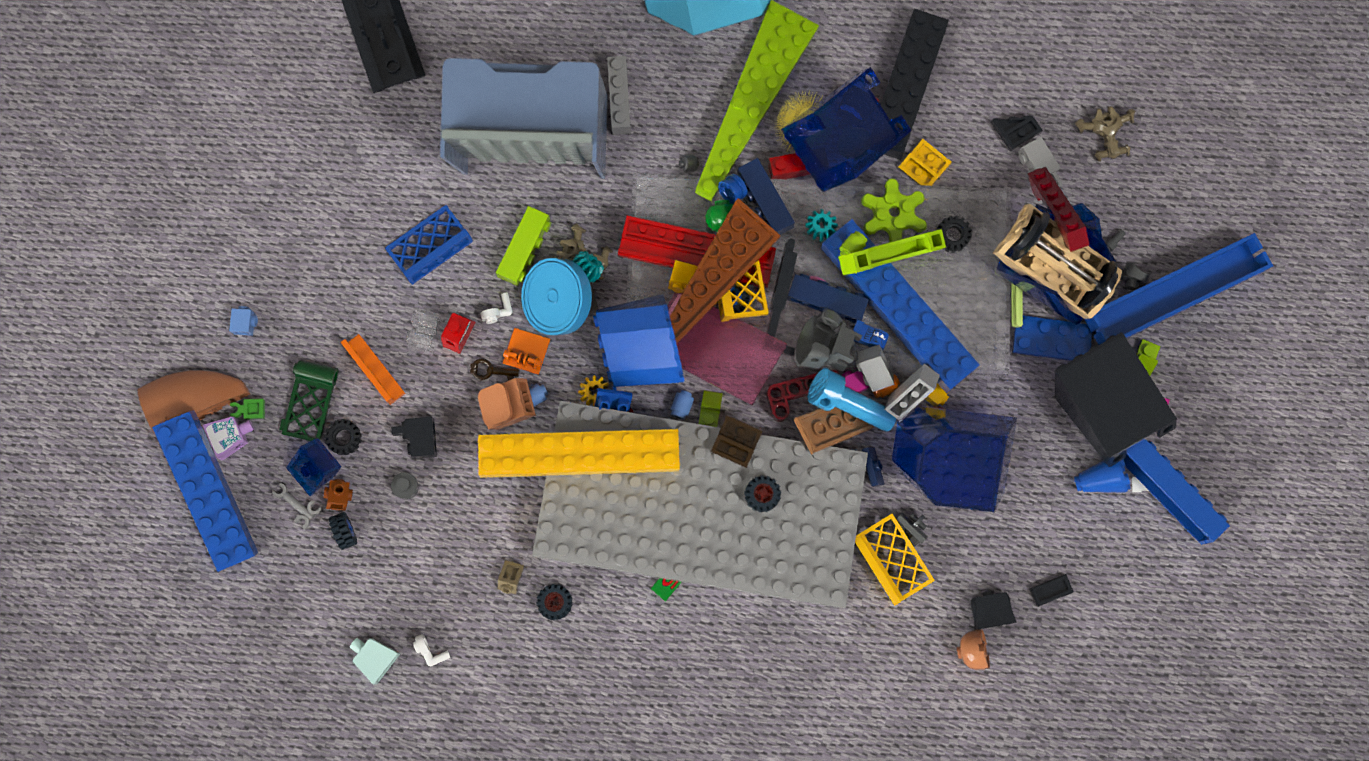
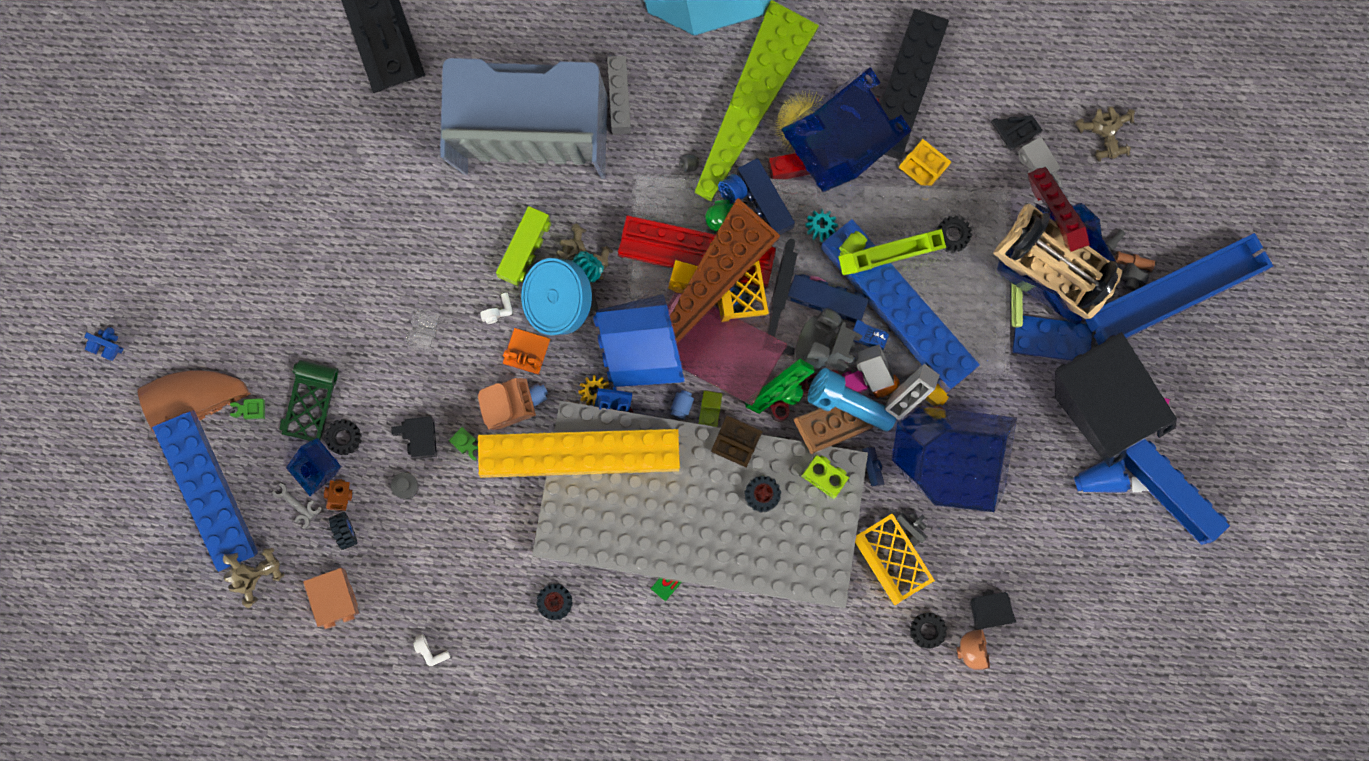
(94, 343): none -> blue hips
(227, 435): torso -> none
(243, 321): medium blue brick -> none
(245, 577): none -> dark tan piece
(331, 598): none -> nougat brick
(373, 369): orange fence -> none
(373, 658): light aqua torso -> none
(440, 253): blue fence -> none
(457, 332): red torso -> none
(464, 442): none -> bright green plate
(510, 373): dark brown piece -> none
(510, 577): dark tan bracket -> none
(783, 387): none -> green plate
(822, 481): none -> lime brick
(893, 199): lime plate -> none
(940, 627): none -> black tyre
(1051, 590): black tile -> none
(1141, 263): none -> nougat pin
(1147, 353): lime slope -> none

